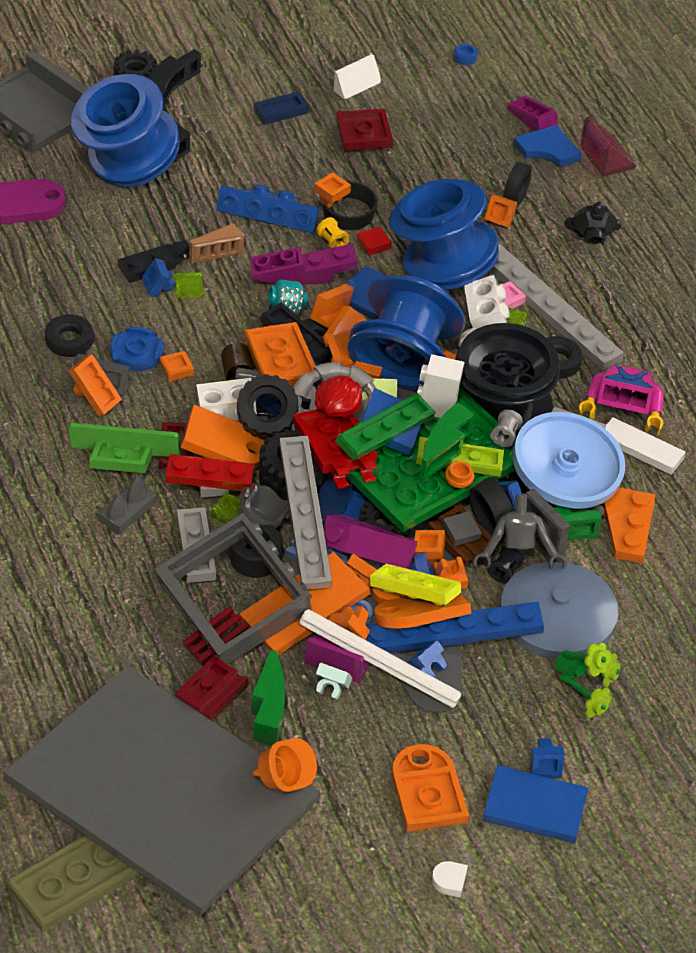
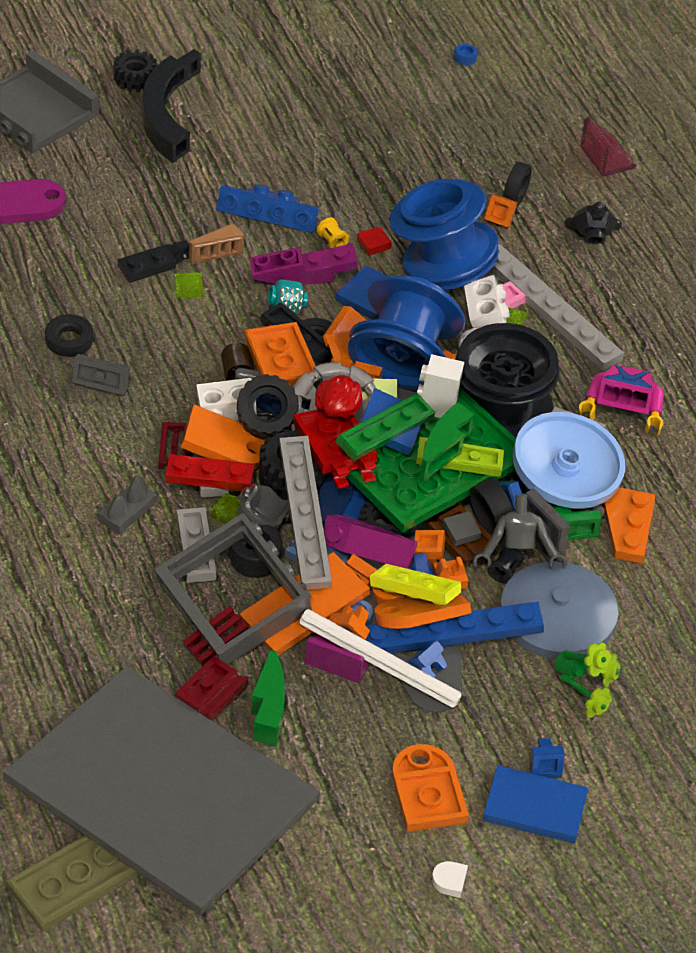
(94, 385): orange tile -> none
(123, 447): bright green bracket -> none
(125, 130): blue wheel -> none
(136, 348): blue tile -> none
(157, 278): blue tile -> none
(176, 366): orange tile -> none
(281, 108): dark blue tile -> none
(287, 765): orange piece -> none
(330, 303): orange panel -> none
(331, 189): orange tile -> none
(333, 677): light aqua tile -> none
(356, 77): white slope -> none
(362, 193): black tyre -> none
(364, 129): dark red plate -> none
(459, 474): orange plate -> none
(508, 424): light grey bush -> none
(536, 115): magenta slope -> none
(548, 144): blue tile -> none
(571, 350): black tyre -> none
(645, 447): white tile -> none

